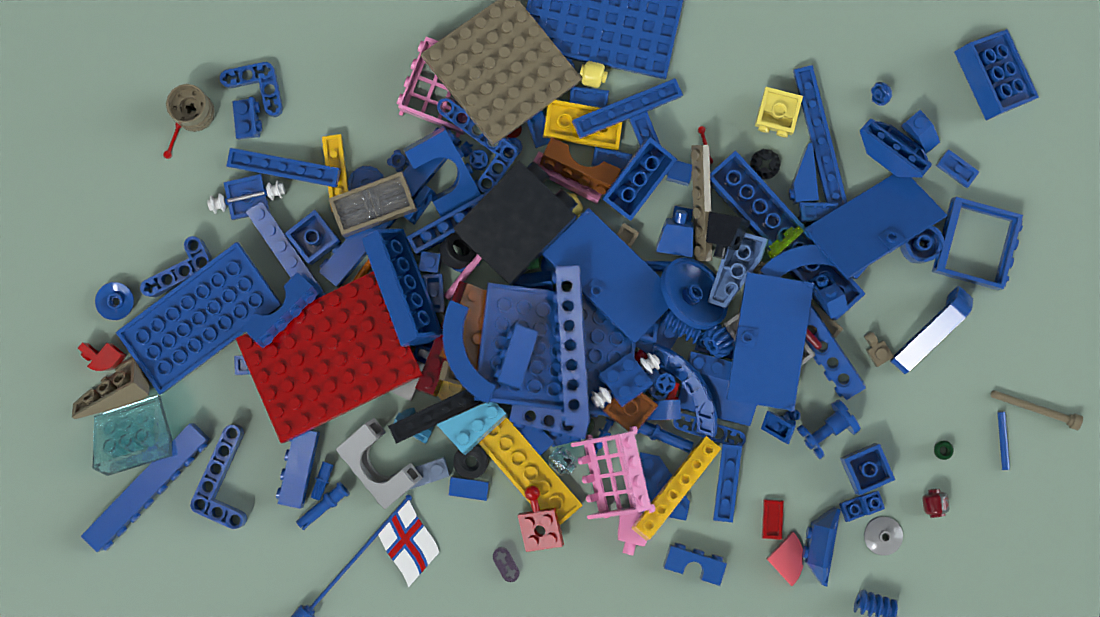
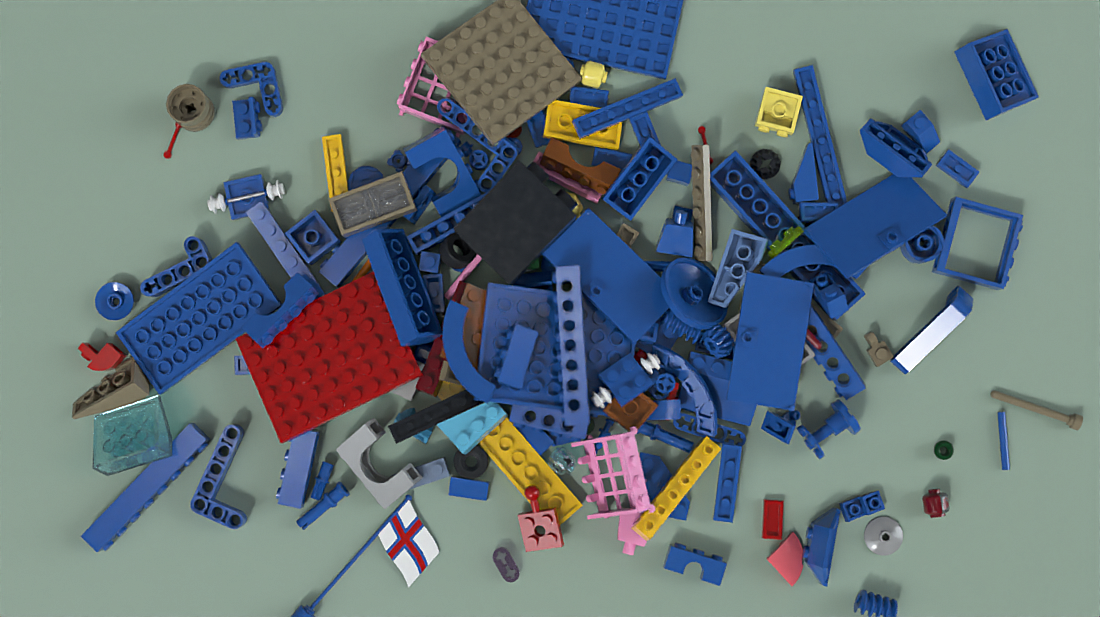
(283, 167): blue plate -> none
(725, 232): black torso -> none
(867, 469): blue brick -> none
(881, 93): blue plate -> none

